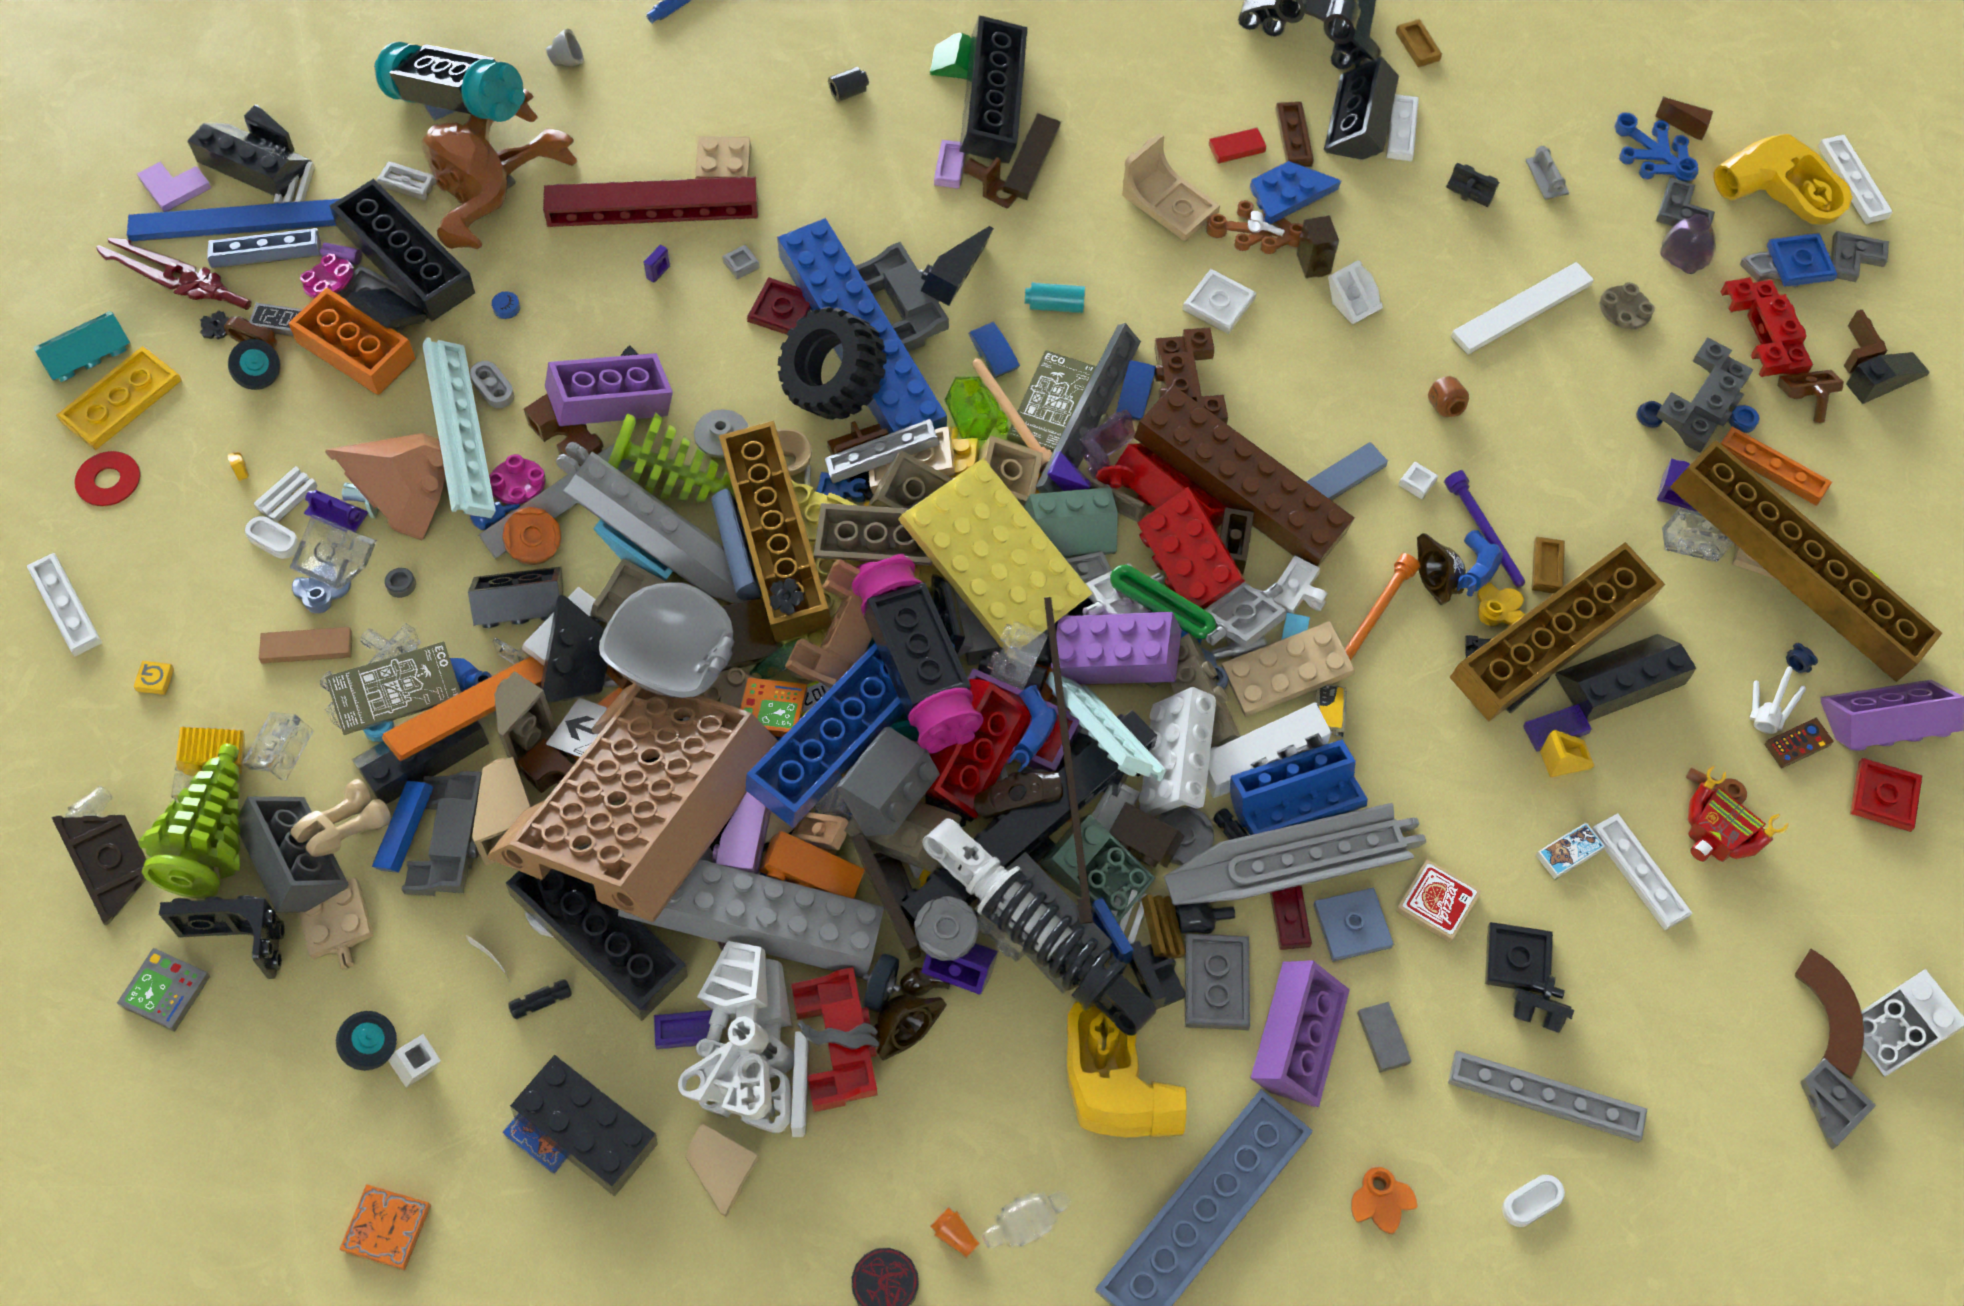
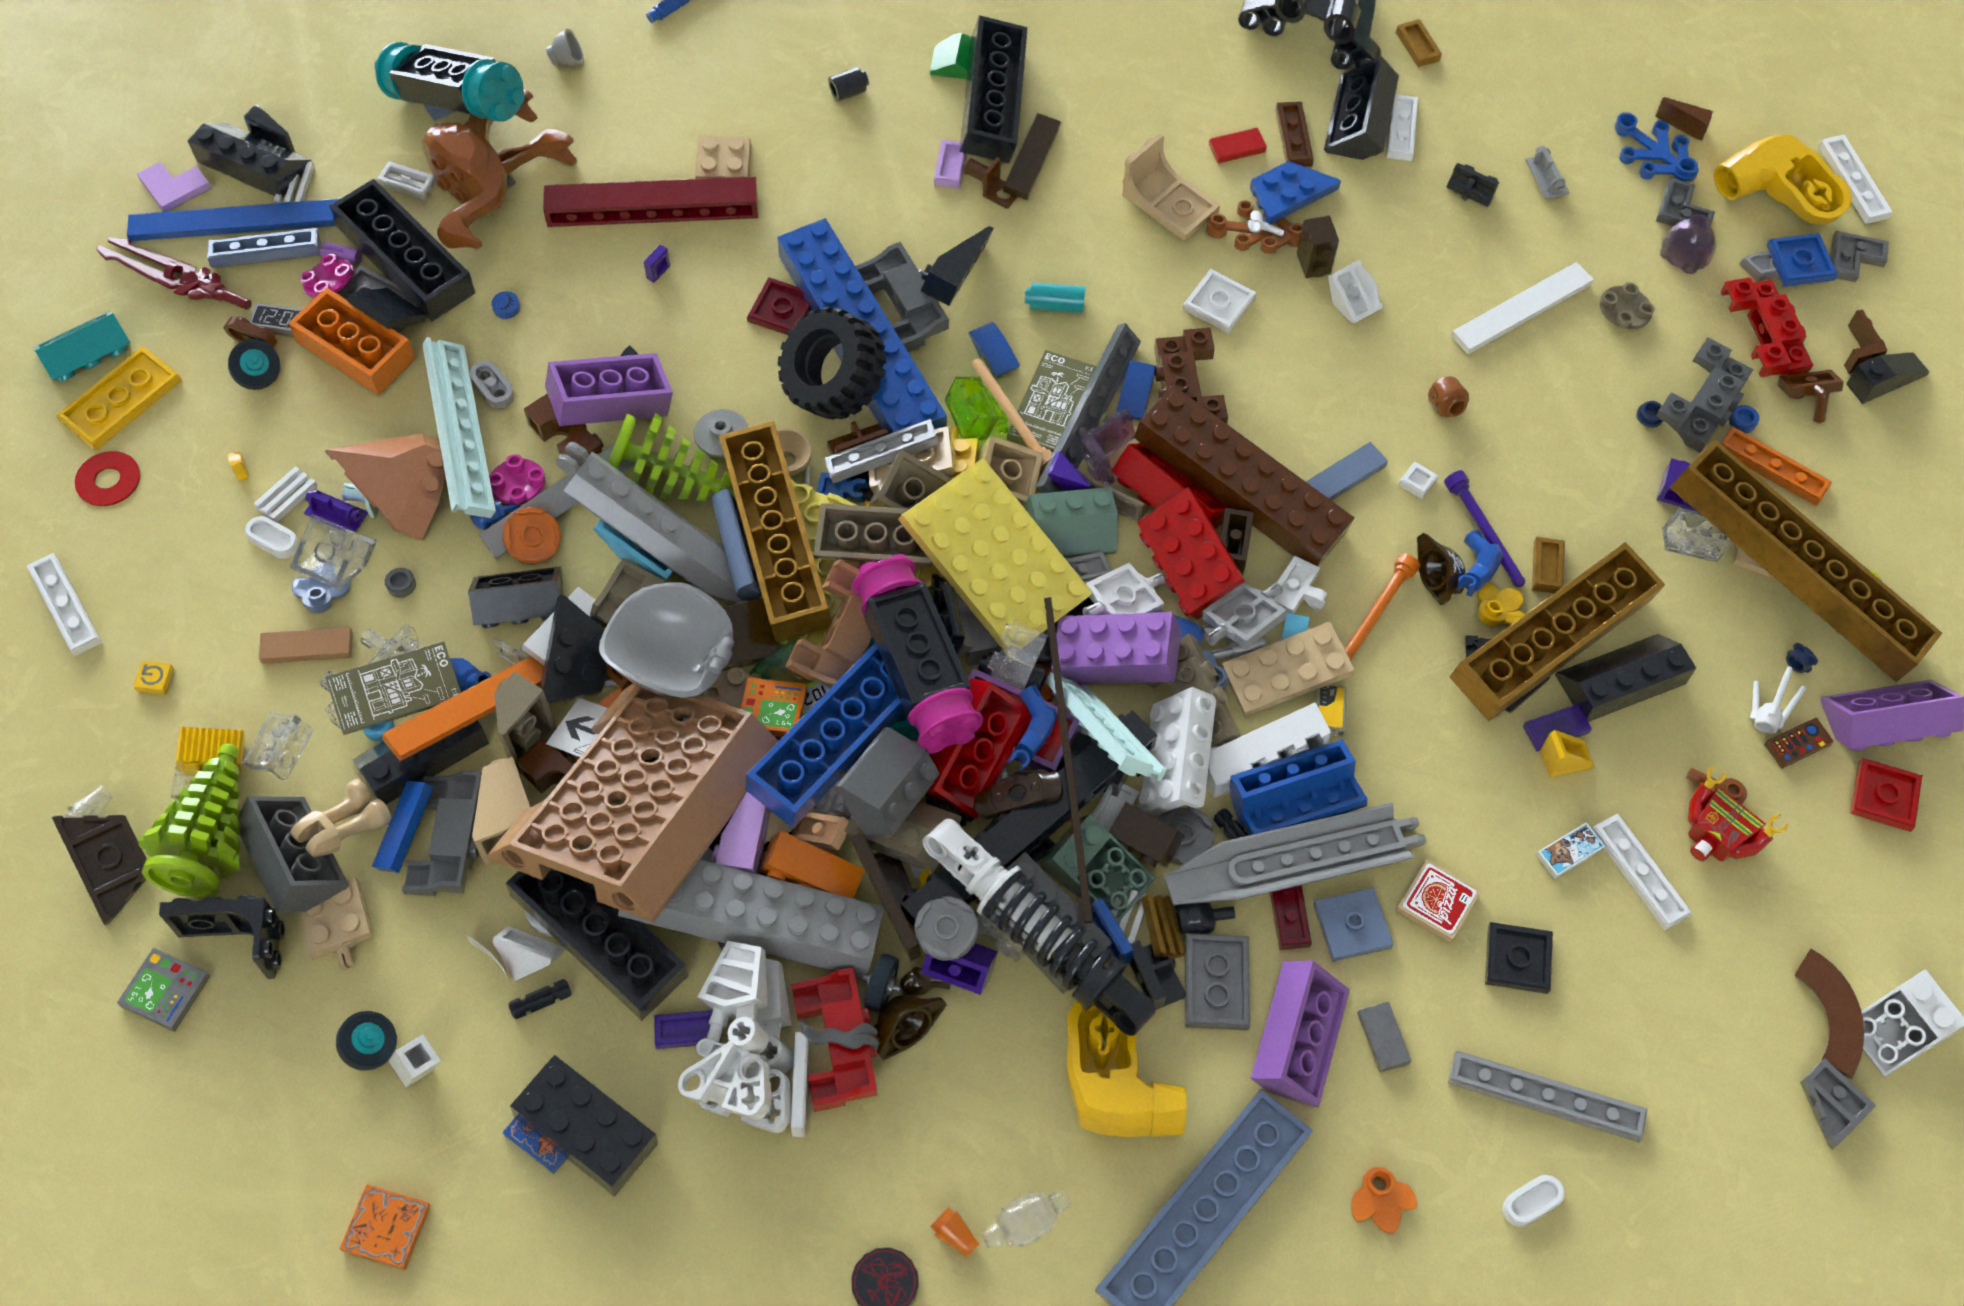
(214, 326): black plant -> none
(524, 952): none -> white slope
(720, 1165): tan slope -> none
(741, 261): light grey tile -> none
(786, 596): black plant -> none
(1115, 476): red piece -> none
(1161, 599): green piece -> none
(1555, 1011): black hips -> none

